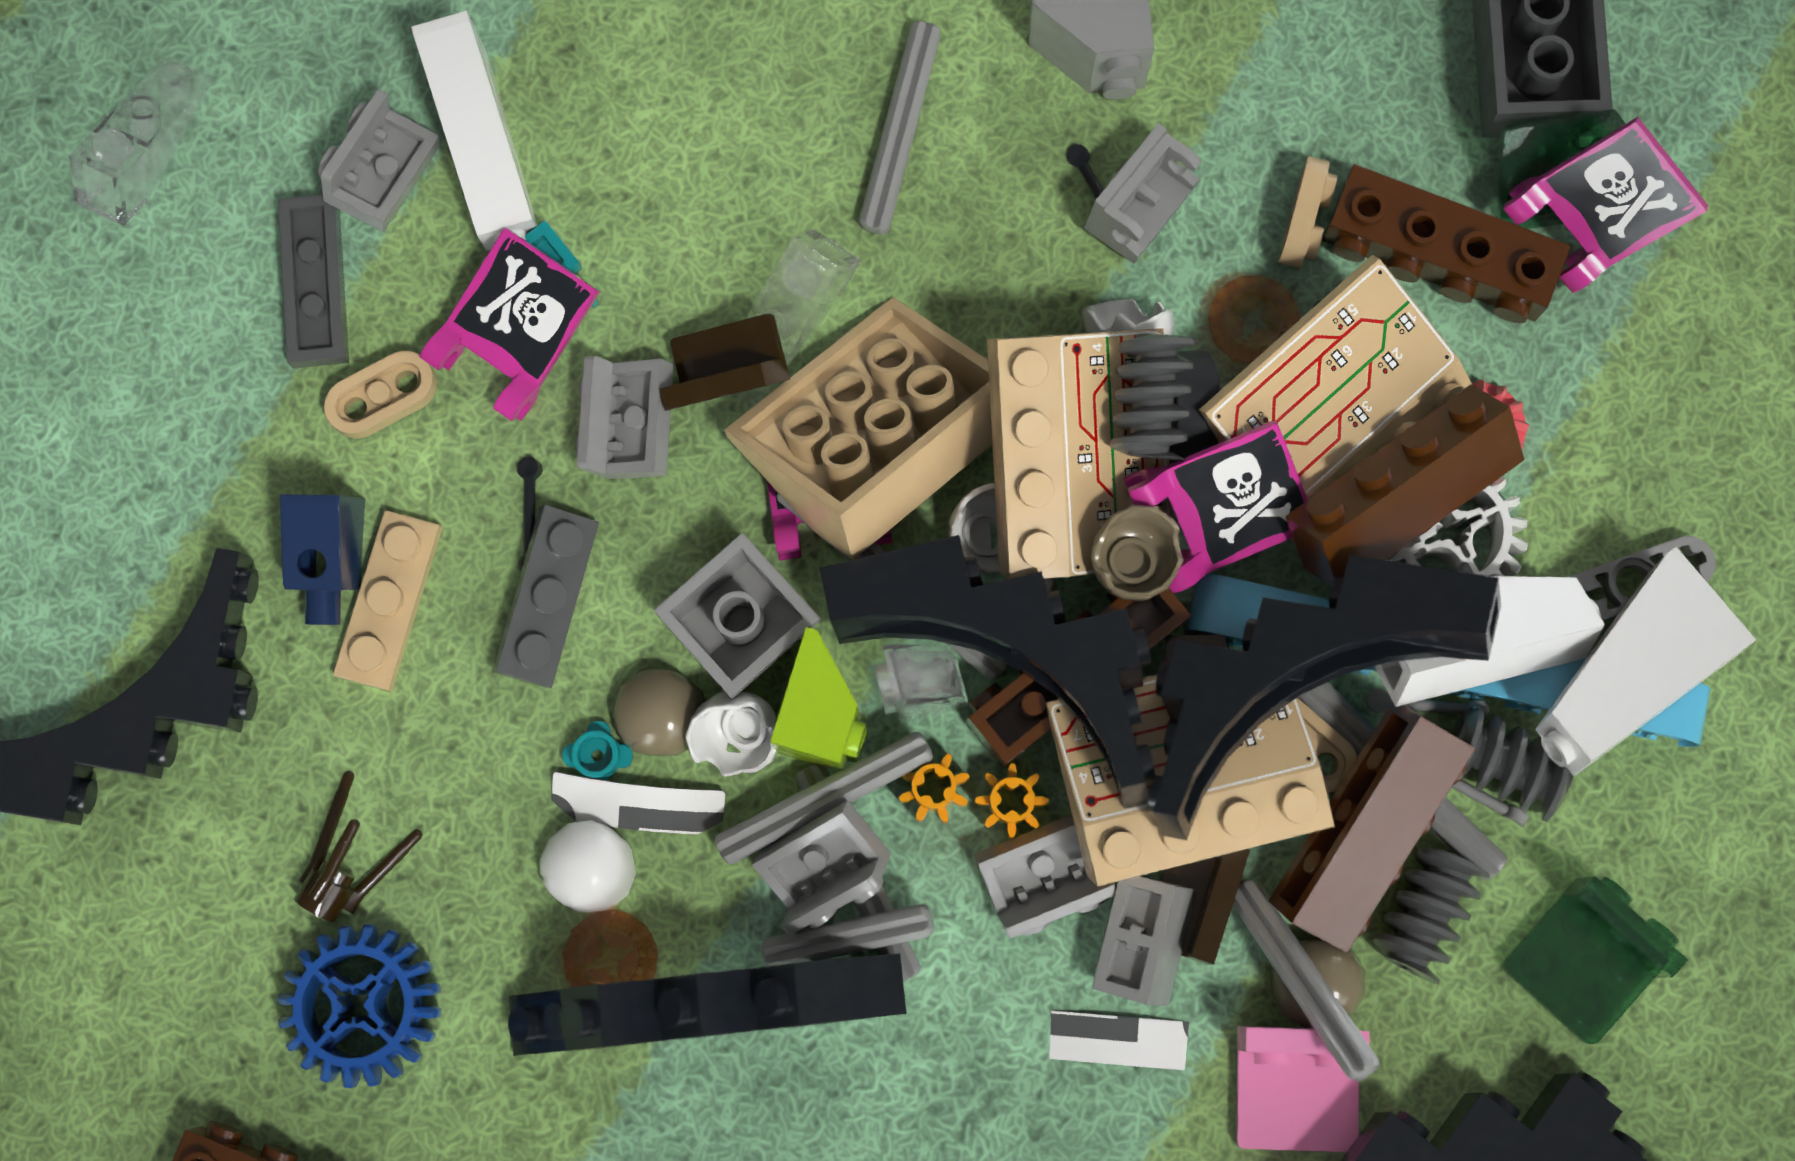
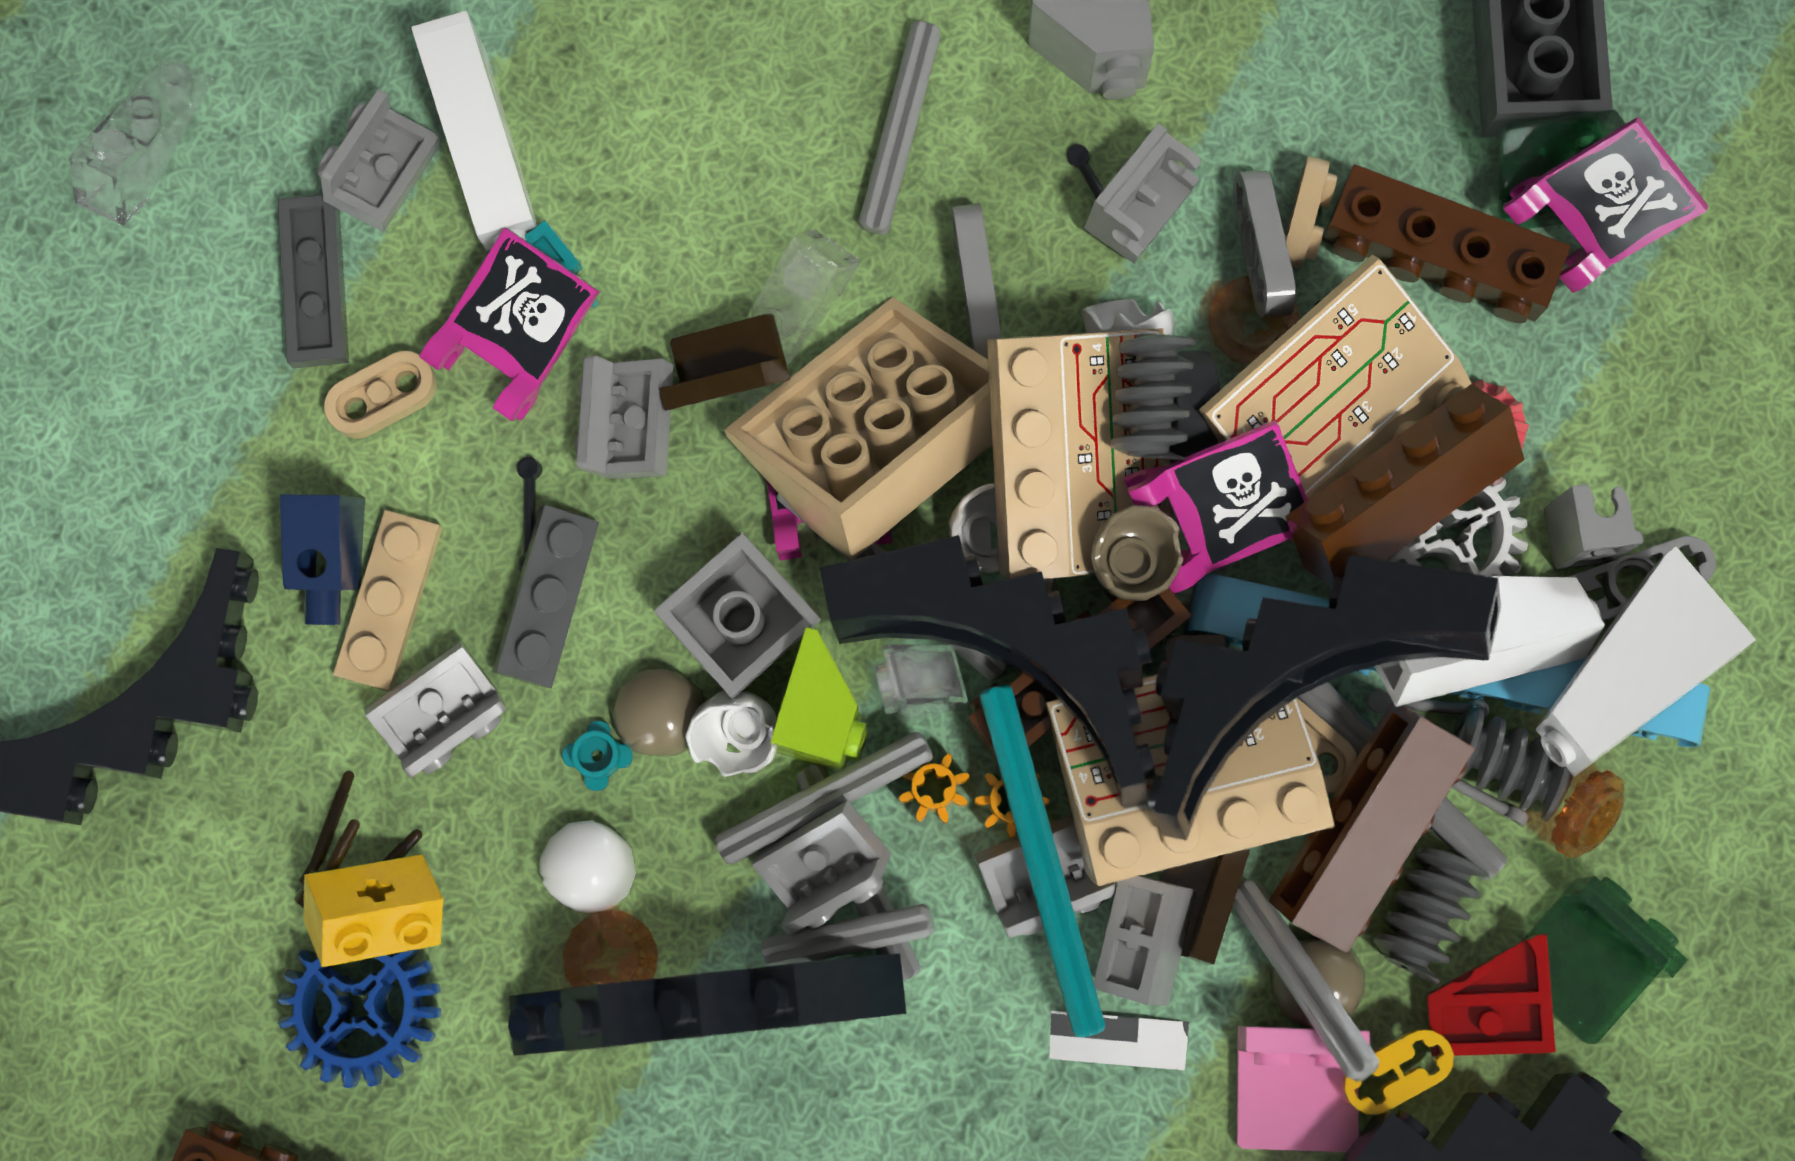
(372, 910): none -> yellow brick
(437, 711): none -> light grey bracket
(638, 805): white sticker -> none
(977, 276): none -> light grey beam
(1042, 861): none -> teal axle
(1264, 244): none -> light grey beam
(1407, 1084): none -> yellow beam
(1498, 1004): none -> red wing
(1583, 536): none -> light grey hinge
(1589, 814): none -> clear orange gear

